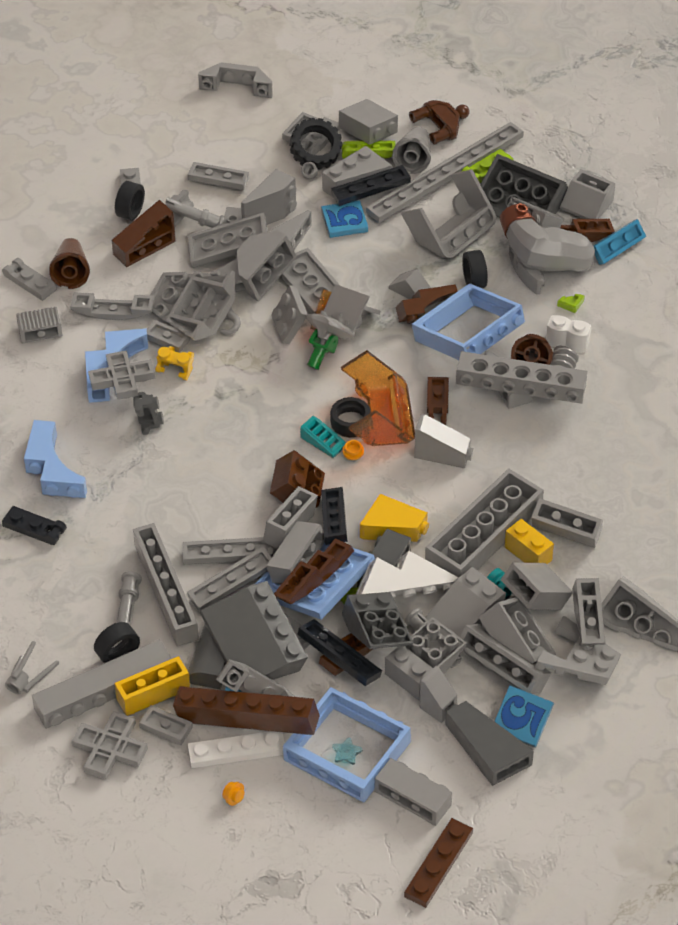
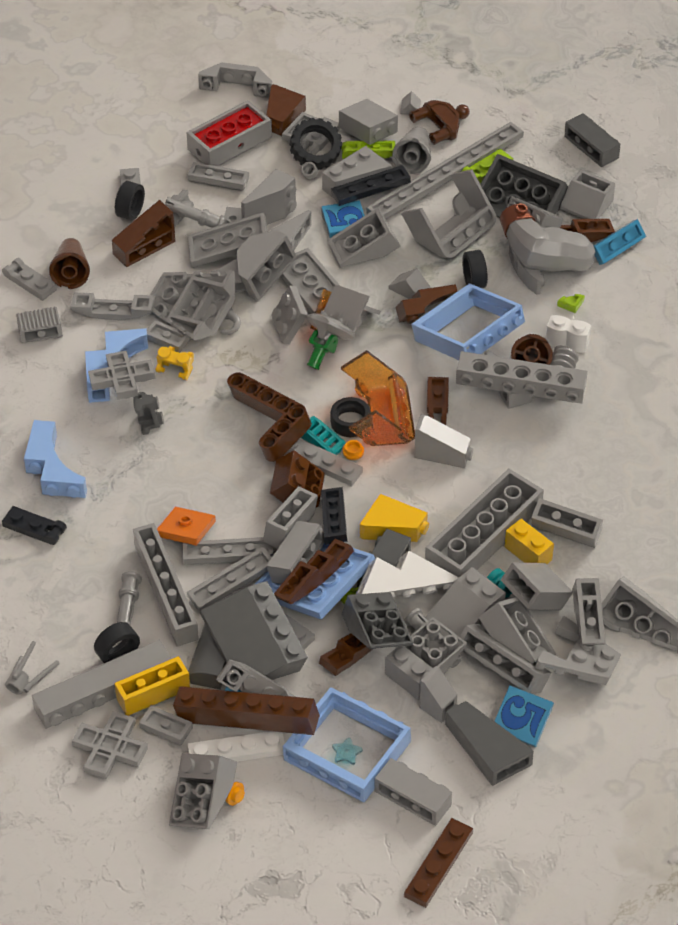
(186, 525): none -> orange plate
(201, 789): none -> light grey slope
(229, 134): none -> light grey brick
(284, 108): none -> reddish brown slope
(290, 416): none -> reddish brown beam
(329, 463): none -> light grey plate
(339, 652): black plate -> none
(364, 240): none -> light grey slope
(410, 103): none -> light grey slope
(592, 140): none -> dark grey brick

